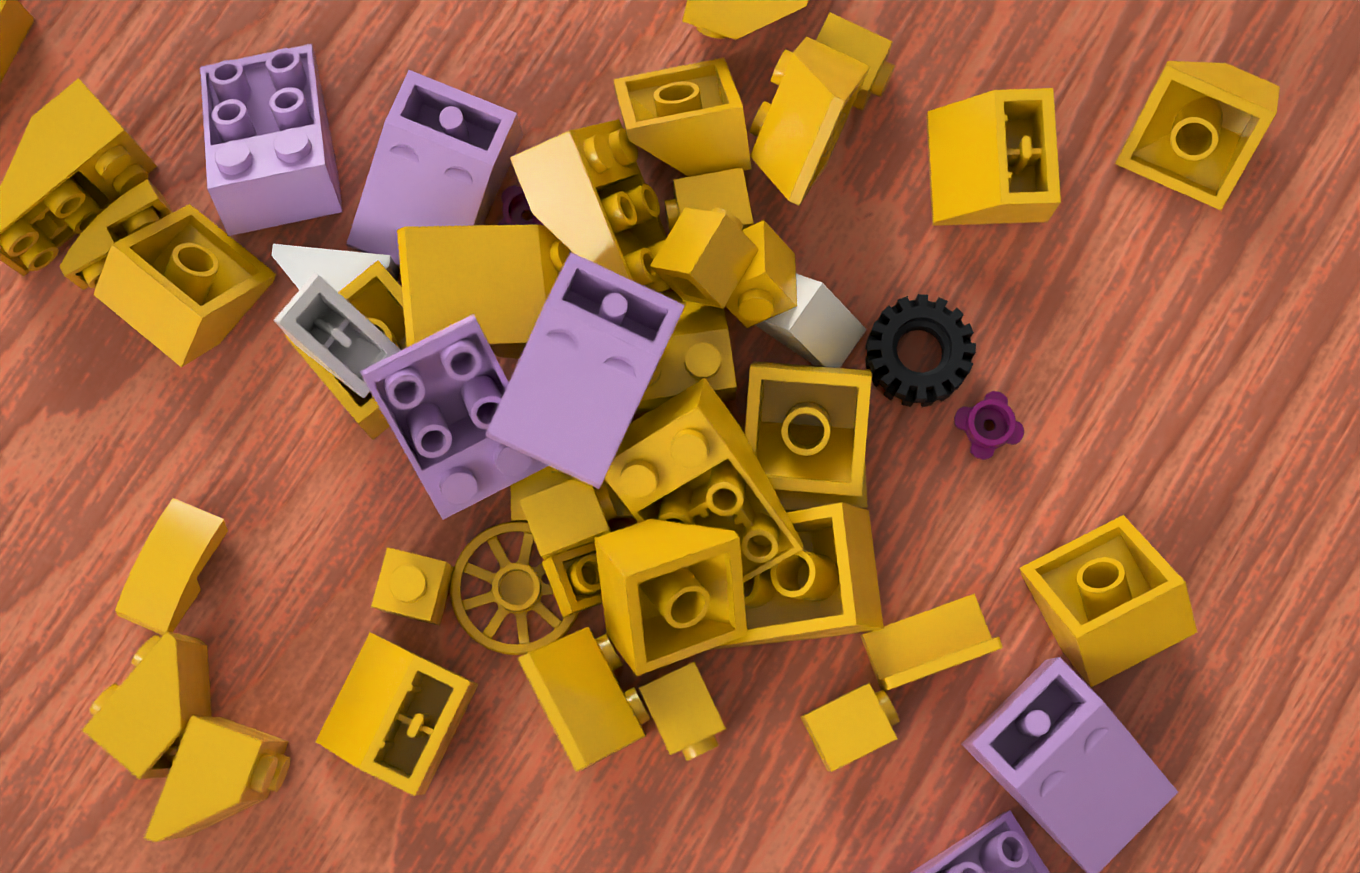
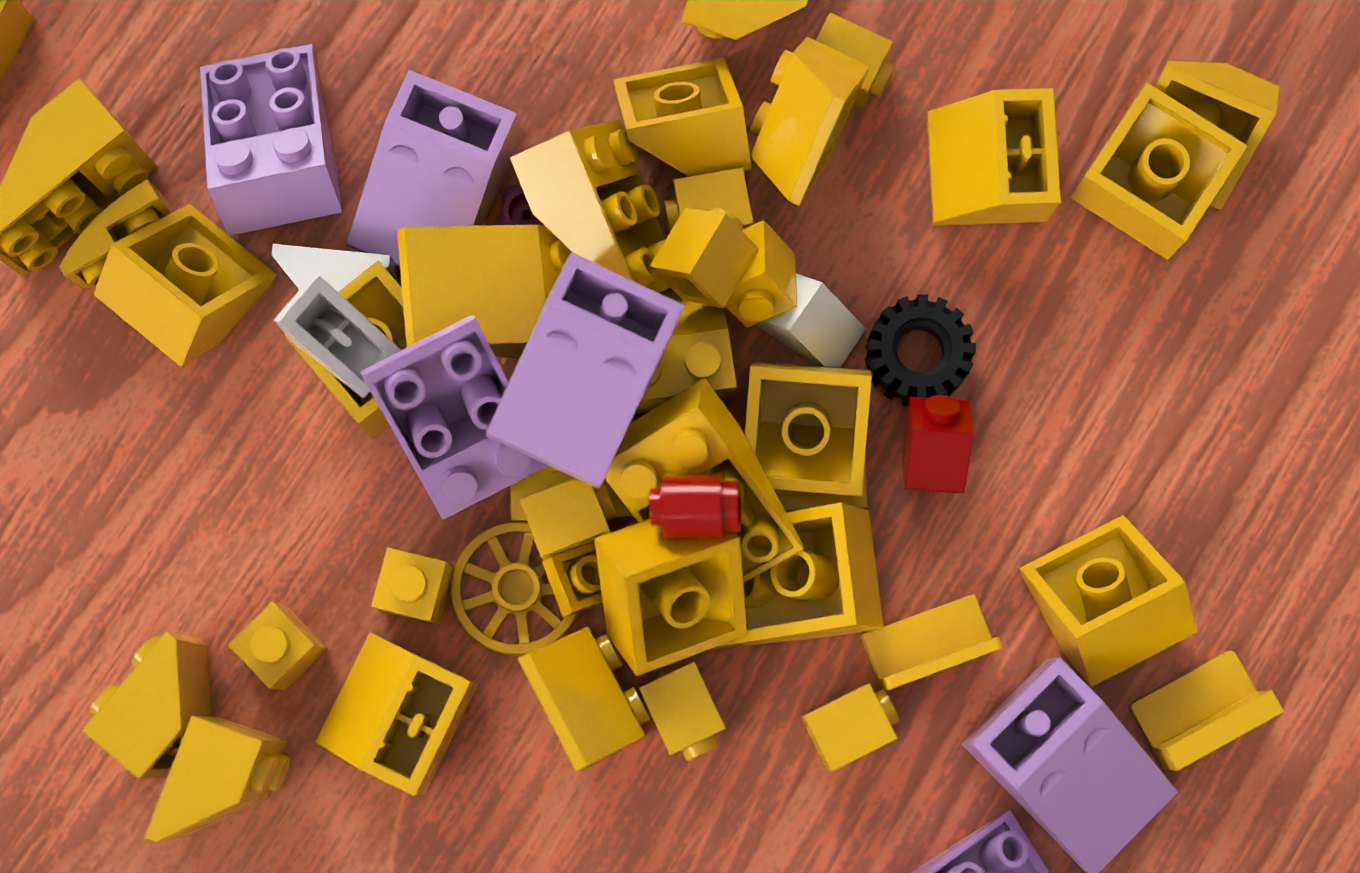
(168, 566): yellow slope -> none
(277, 646): none -> yellow brick
(696, 506): none -> red brick
(937, 444): none -> red brick
(995, 409): magenta plate -> none
(1158, 171): none -> yellow slope
(1202, 711): none -> yellow panel

